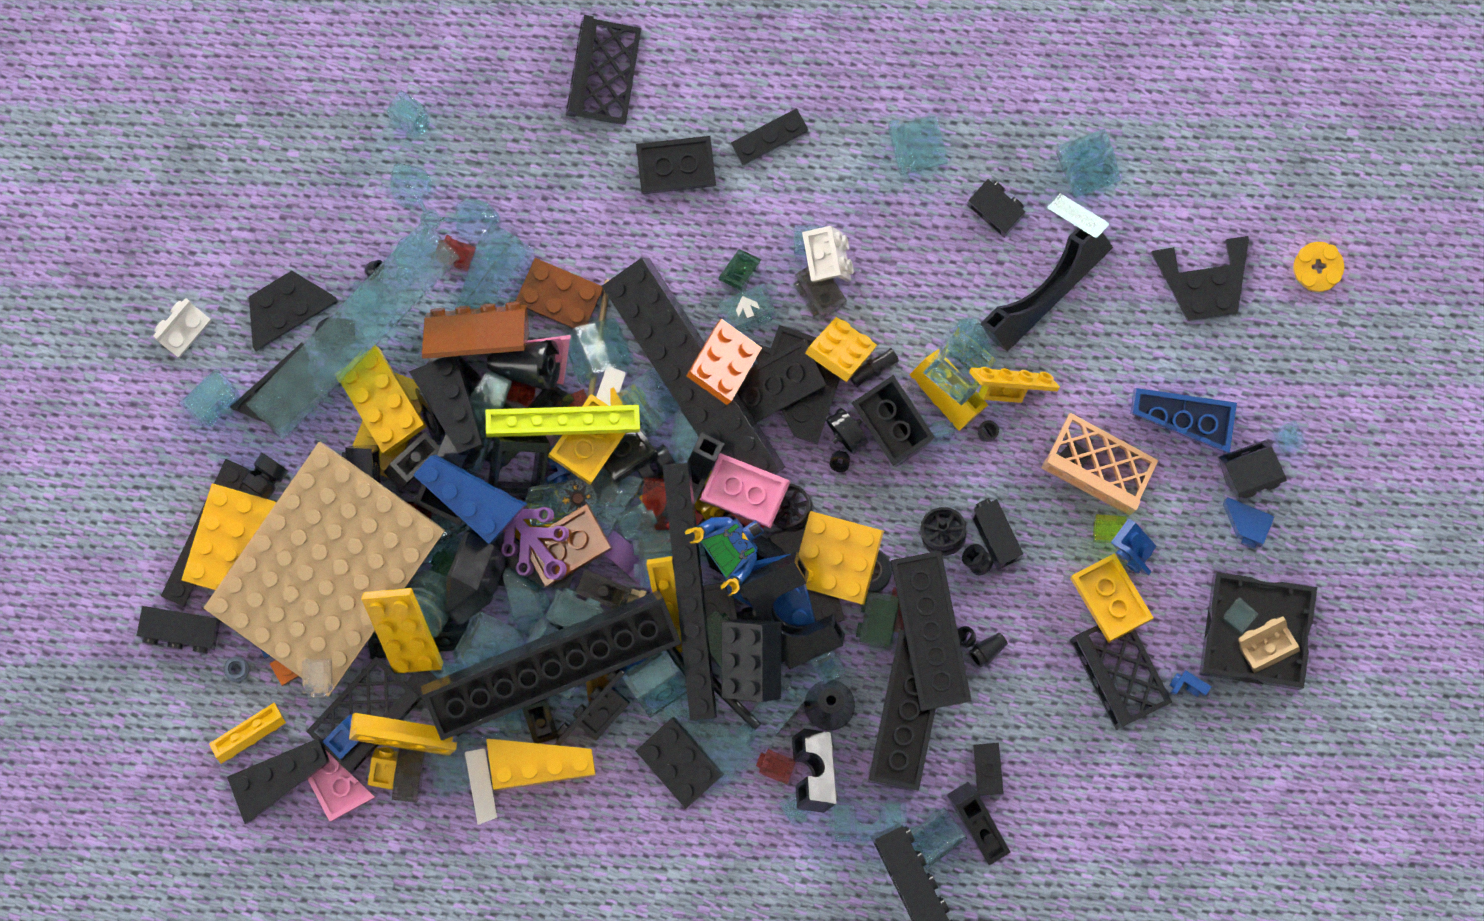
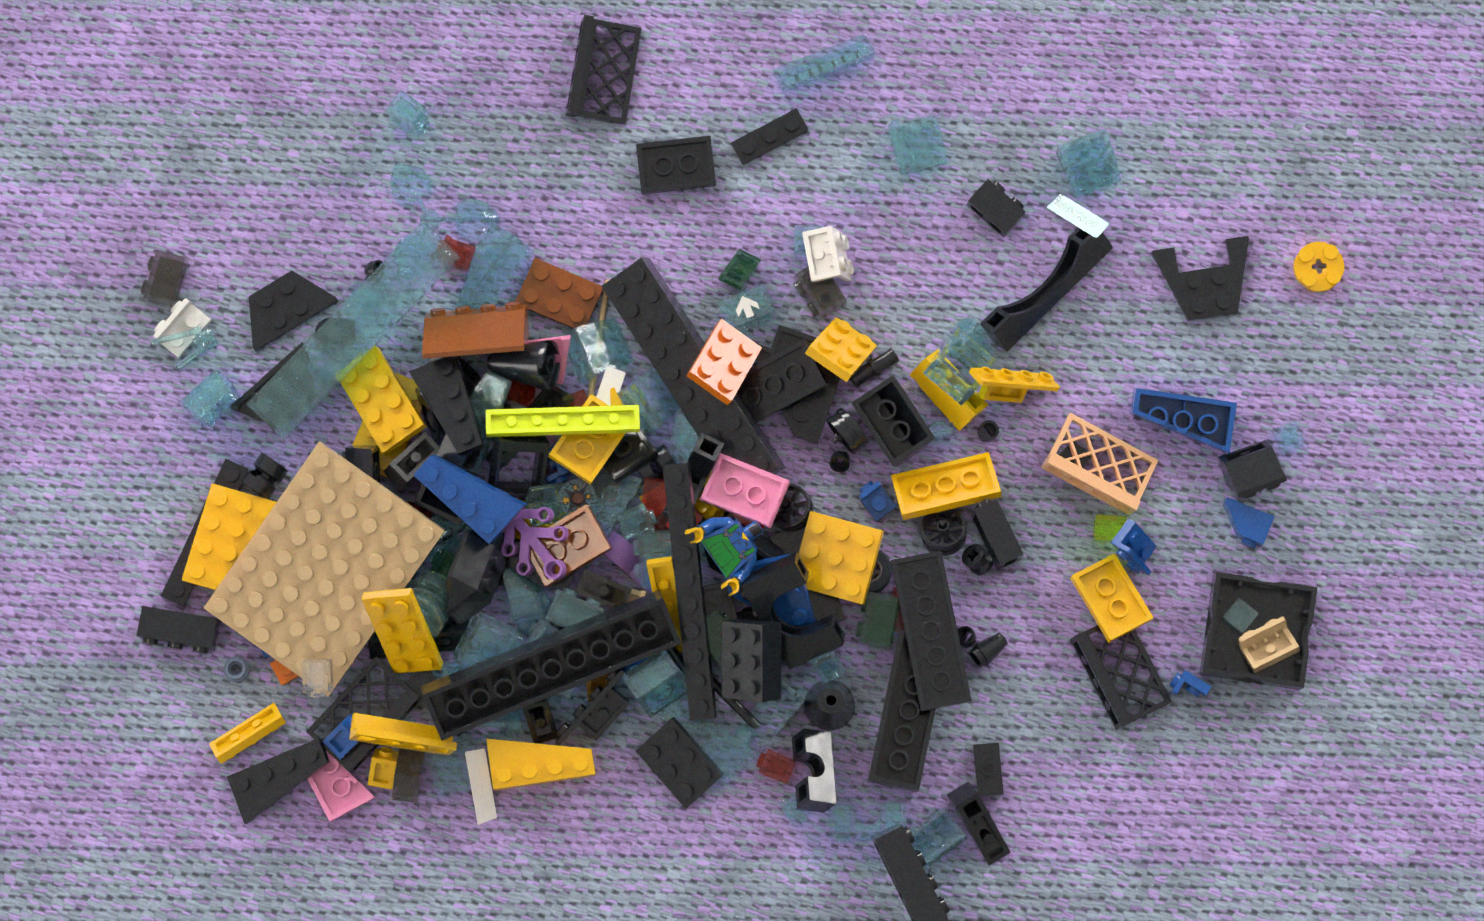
(165, 279): none -> clear smoke brick
(203, 341): none -> clear light blue plant
(823, 63): none -> clear light blue fence
(876, 500): none -> blue bracket
(946, 486): none -> yellow plate

